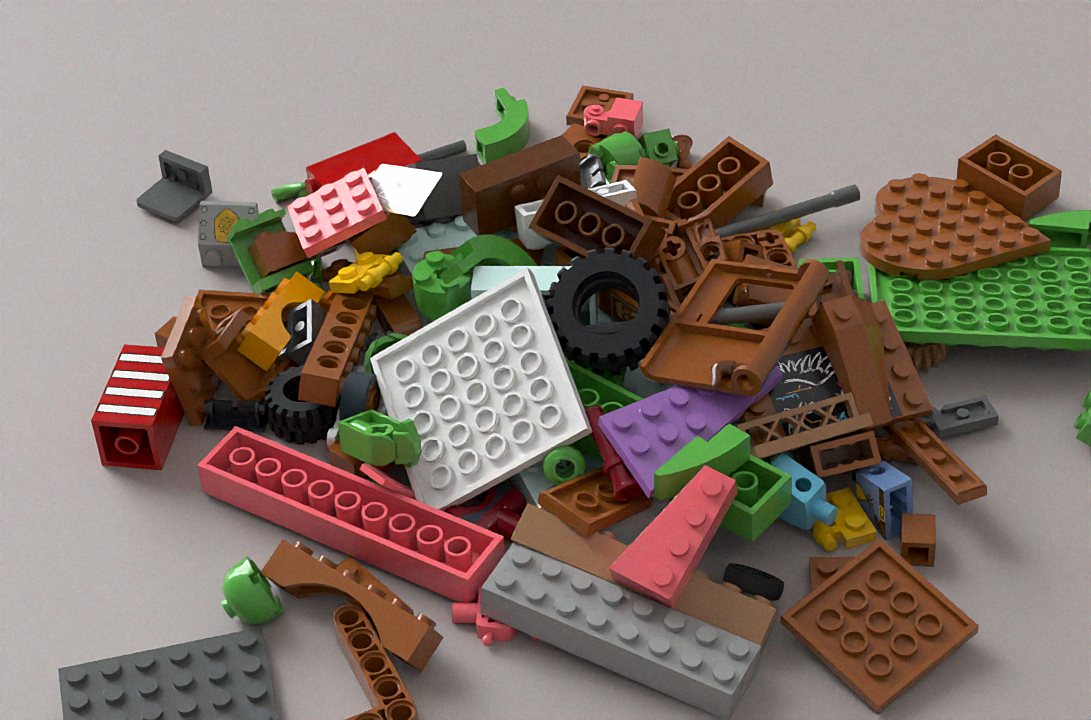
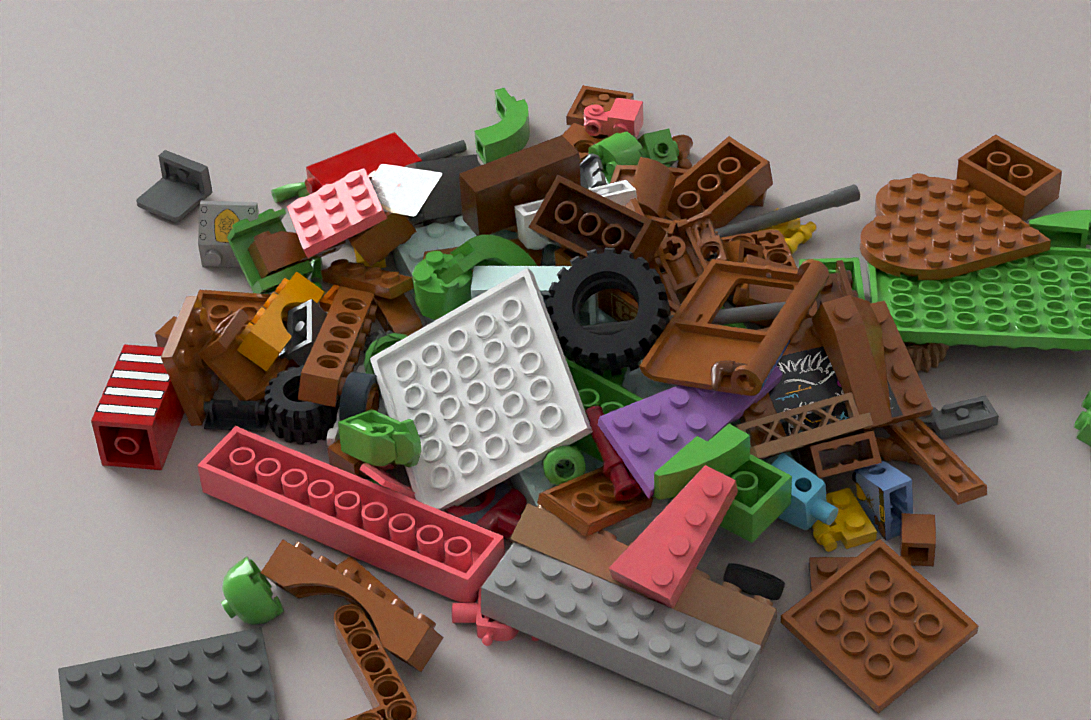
(365, 272): yellow plate -> none

